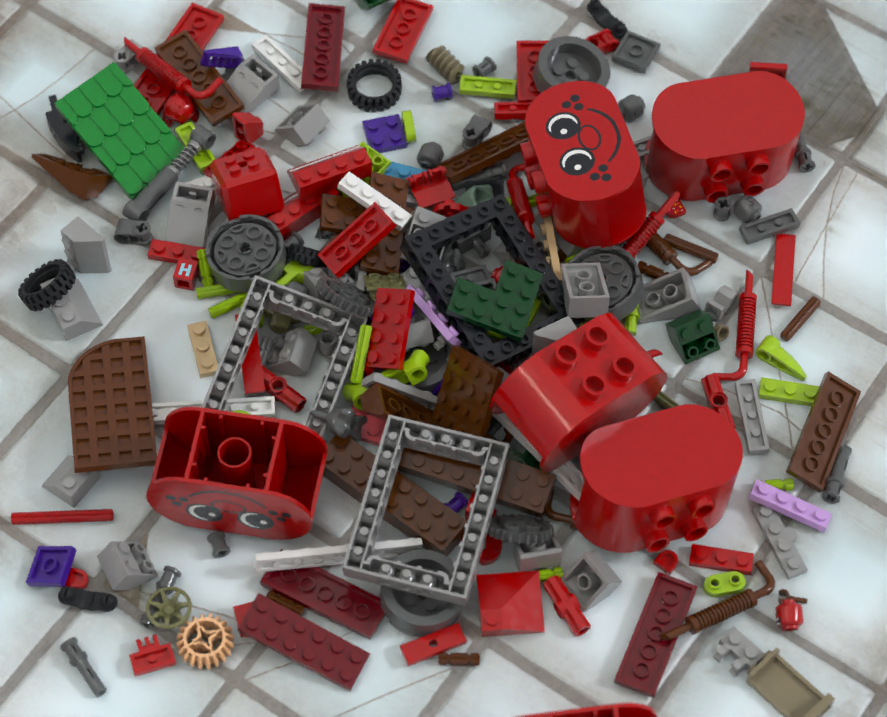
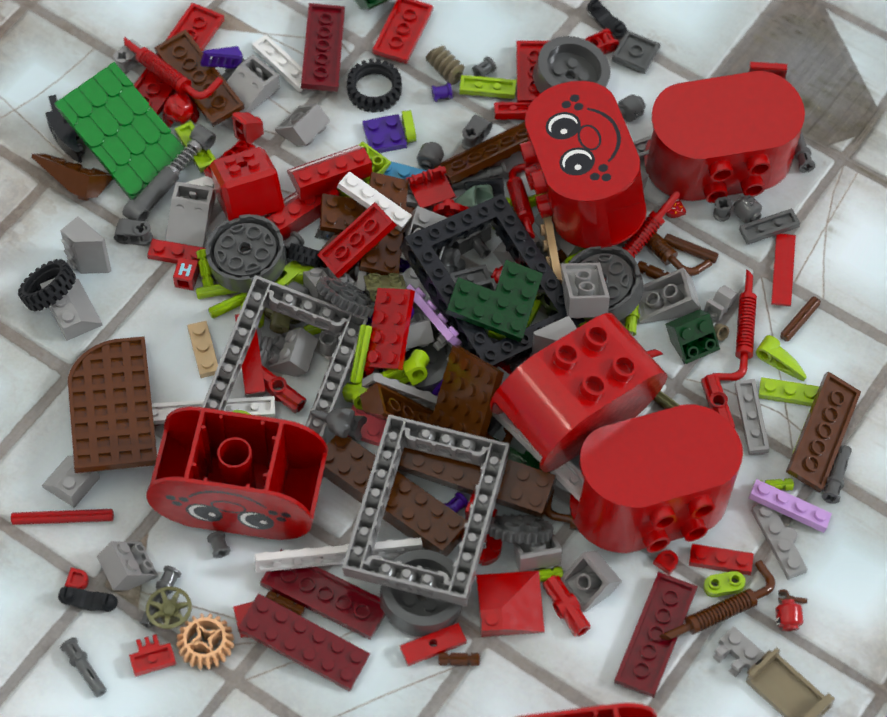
(51, 566): dark purple plate -> none

